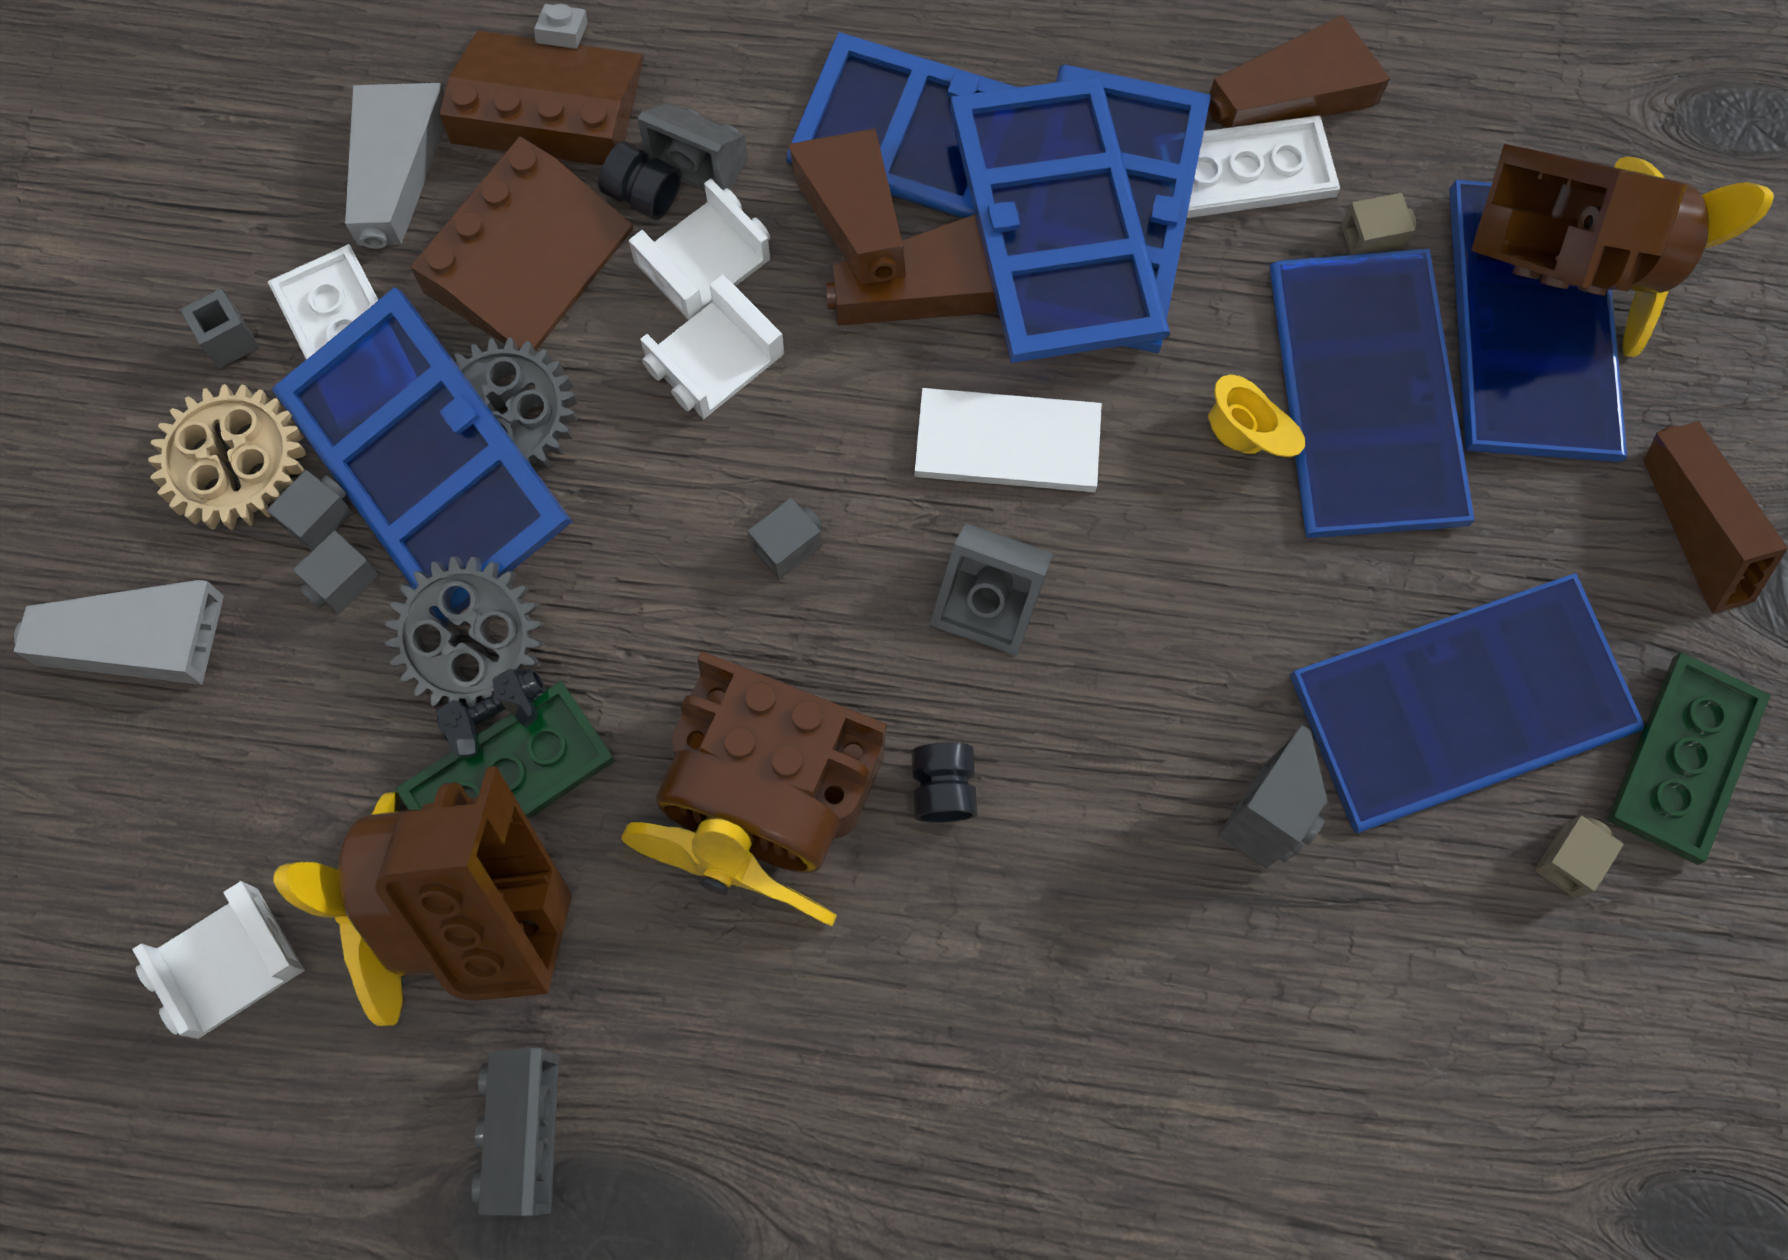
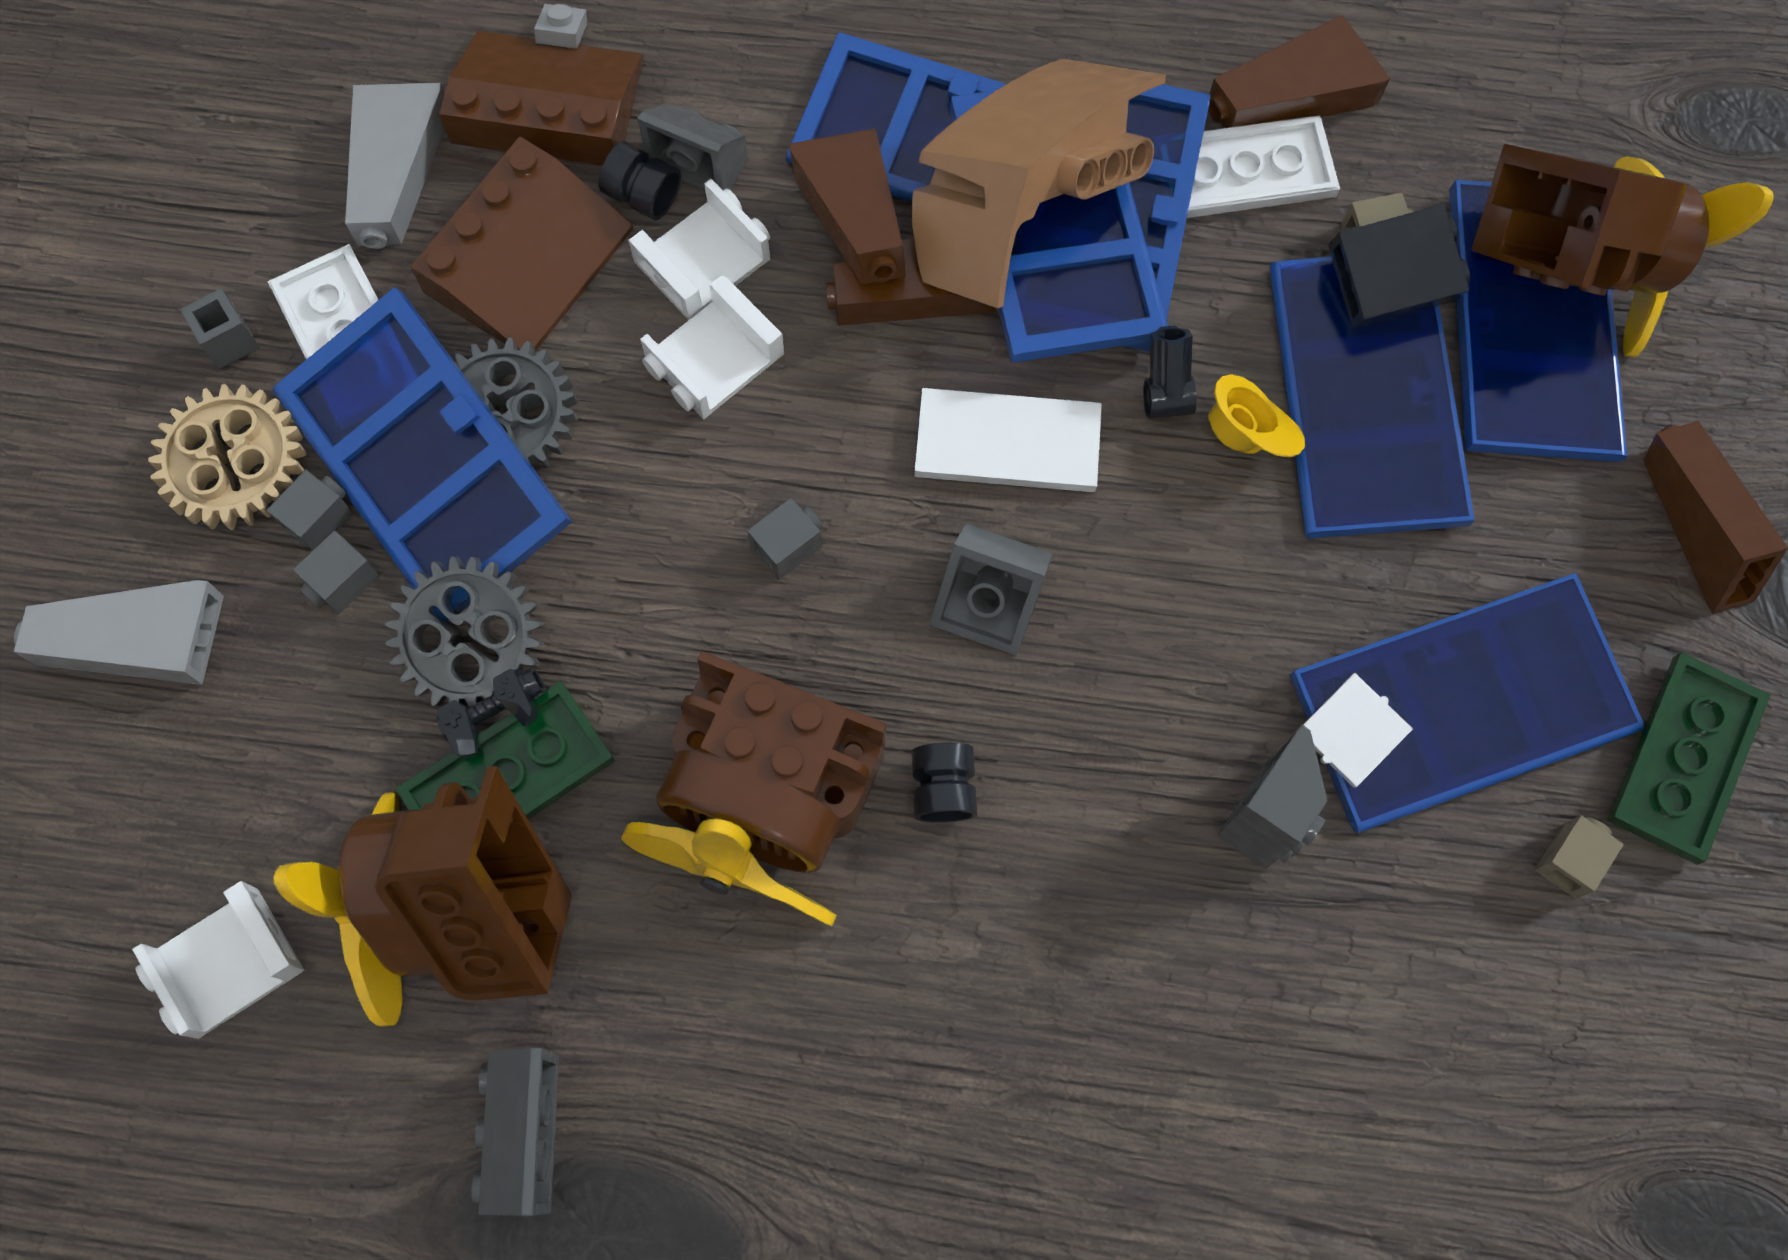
(1014, 149): none -> medium nougat beam
(1170, 387): none -> black piece
(1356, 730): none -> white piece
(1399, 266): none -> black brick

